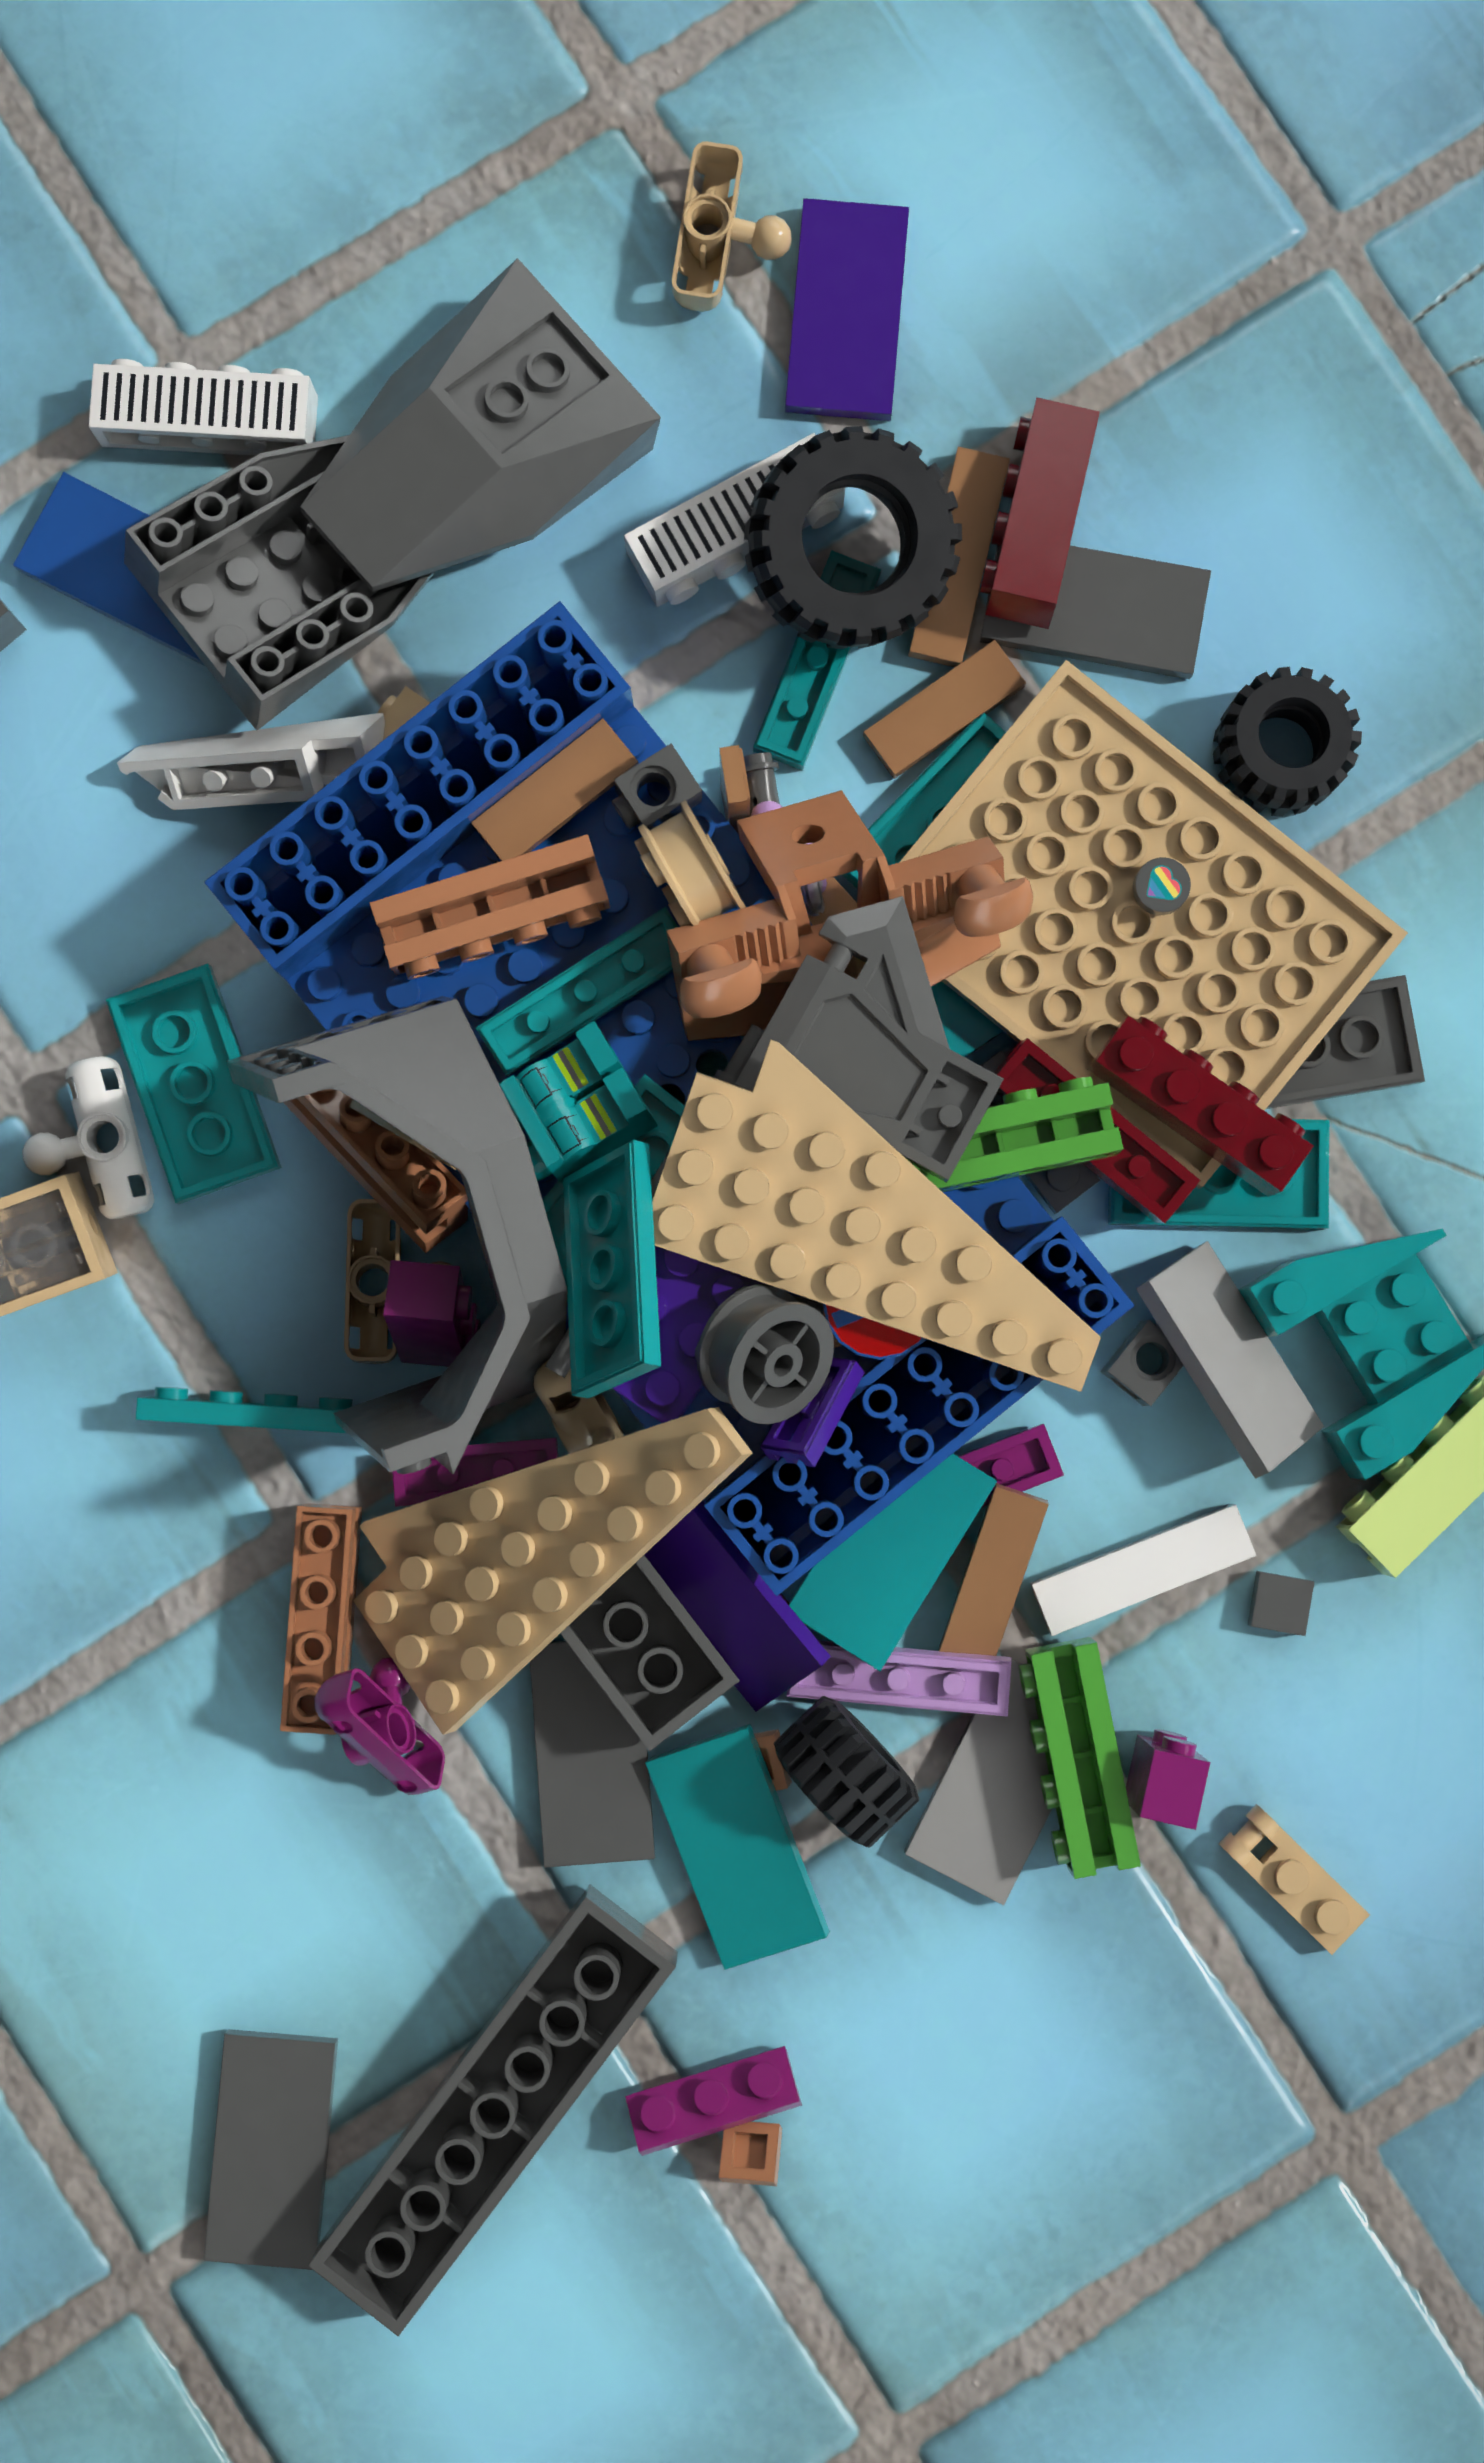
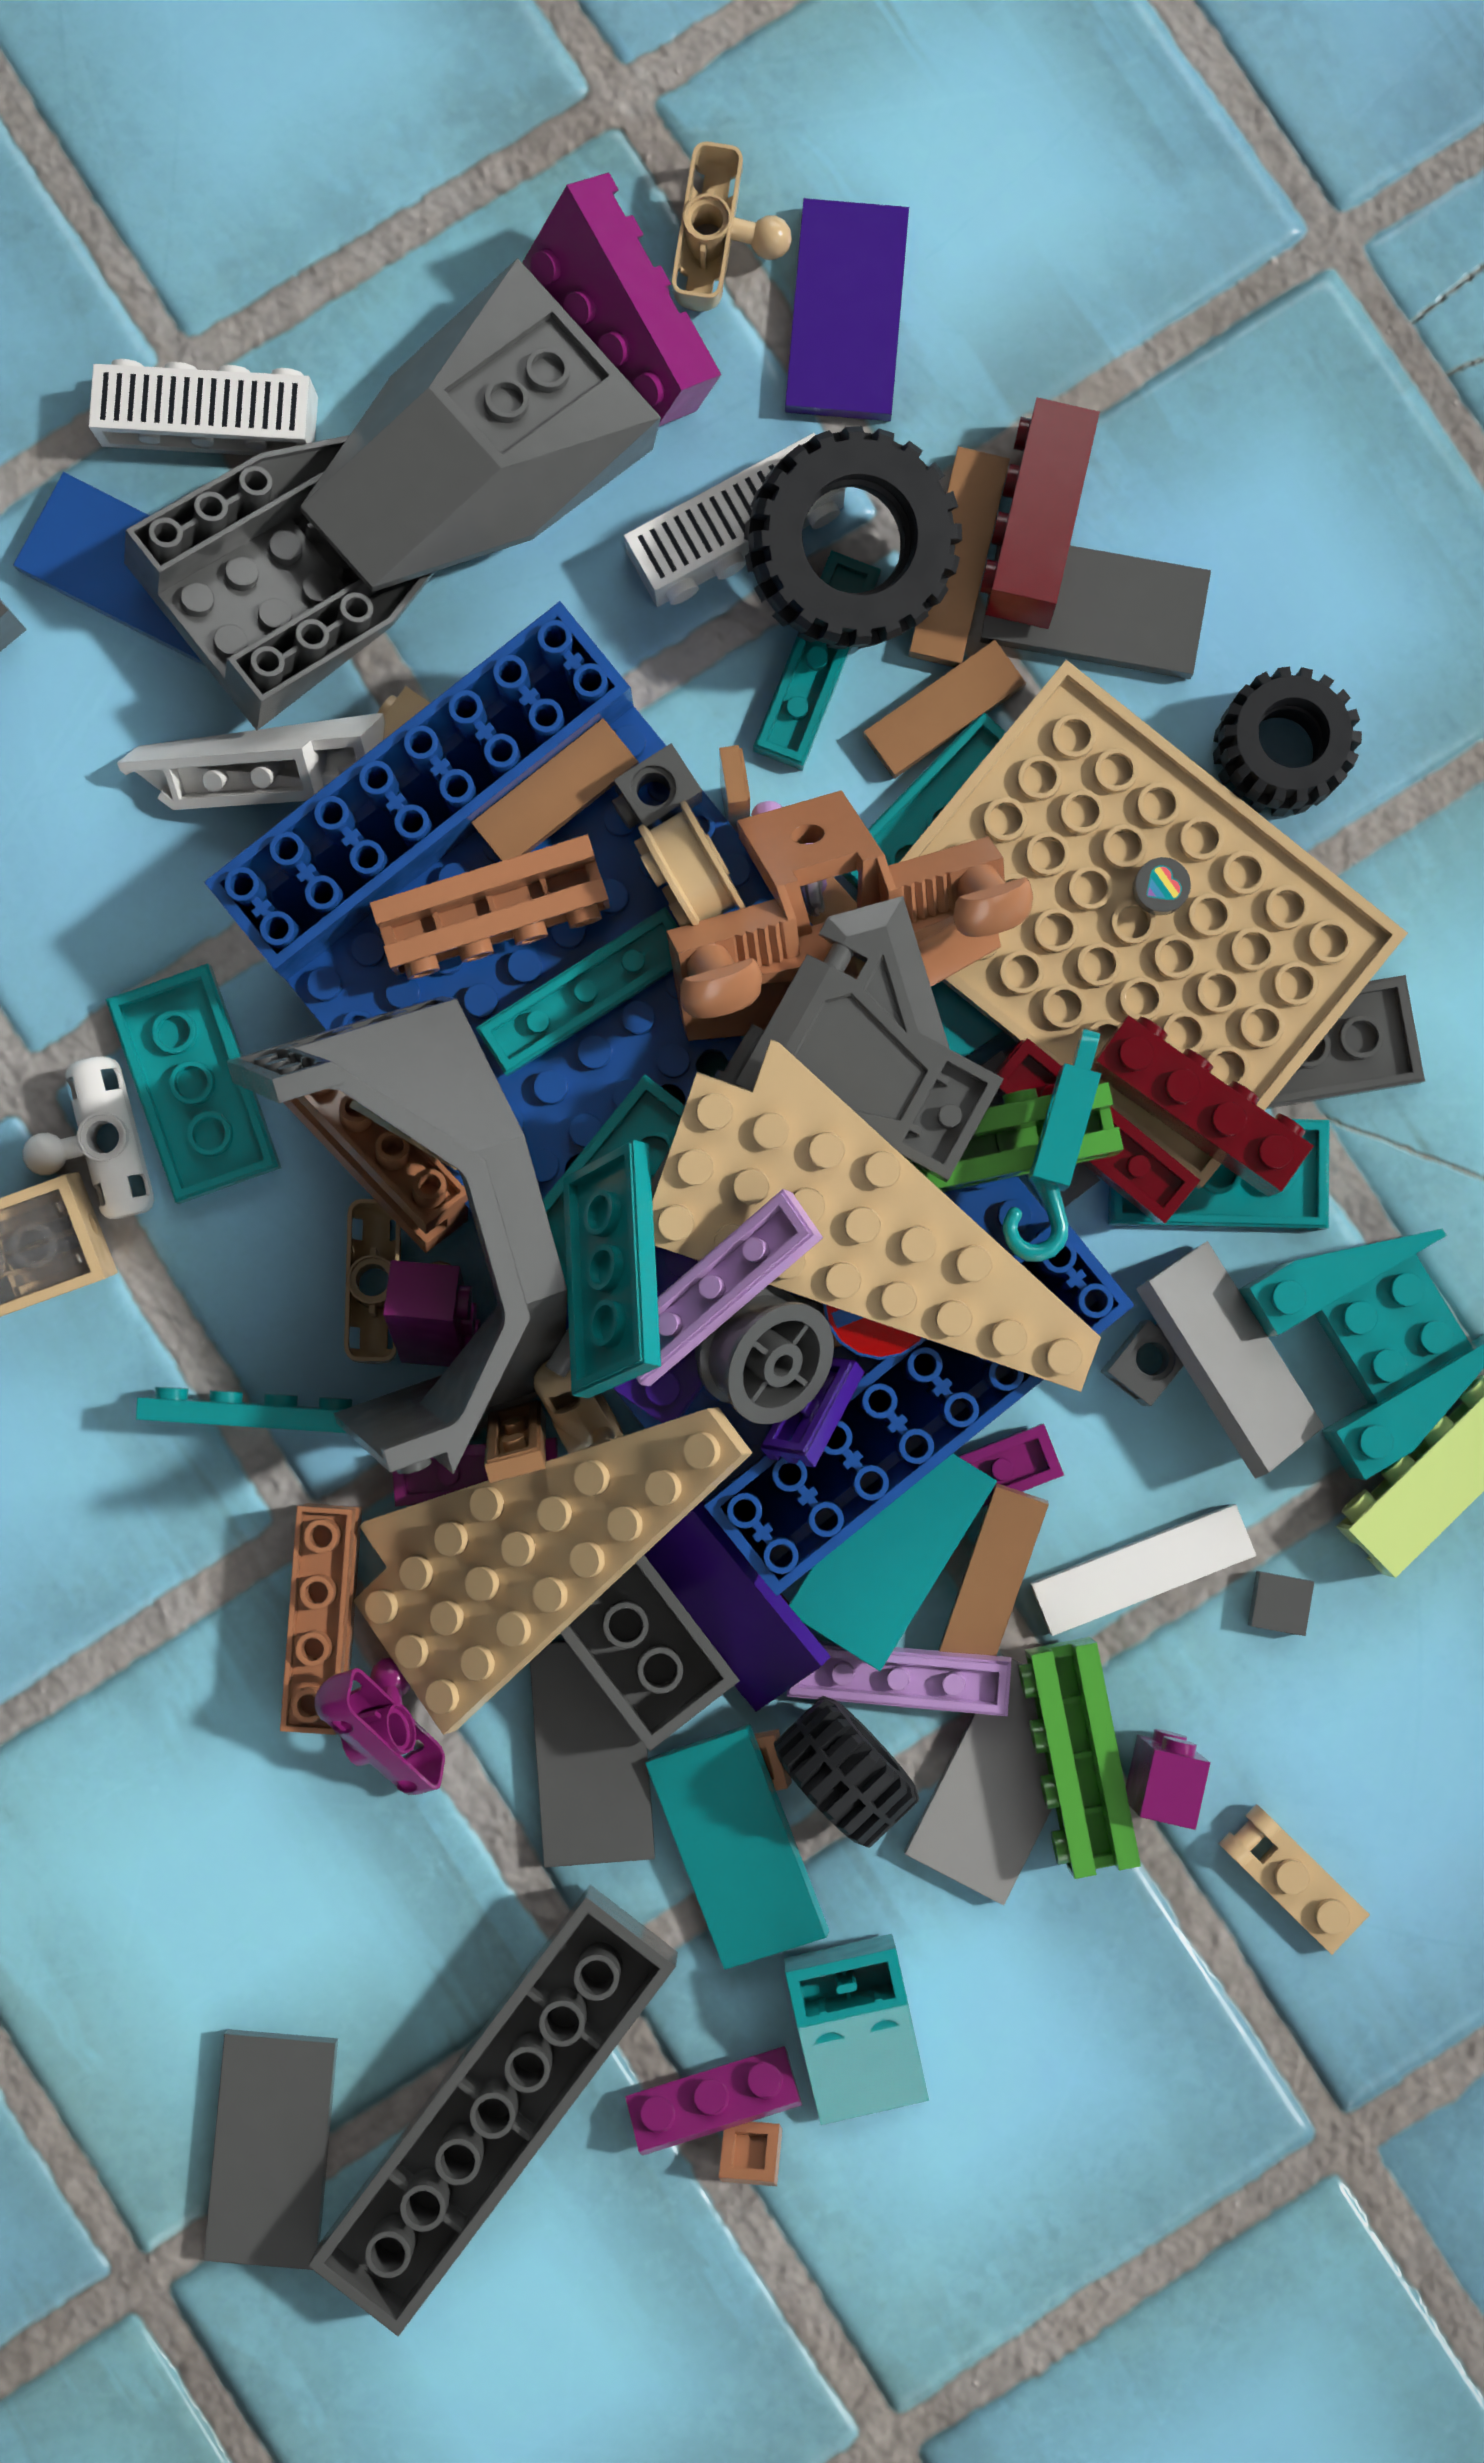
(515, 1441): none -> medium nougat tile
(576, 1105): teal hips -> none
(607, 285): none -> magenta wedge
(731, 1277): none -> lavender tile
(761, 778): dark grey pin -> none
(856, 2029): none -> teal slope
(1058, 1150): none -> teal piece

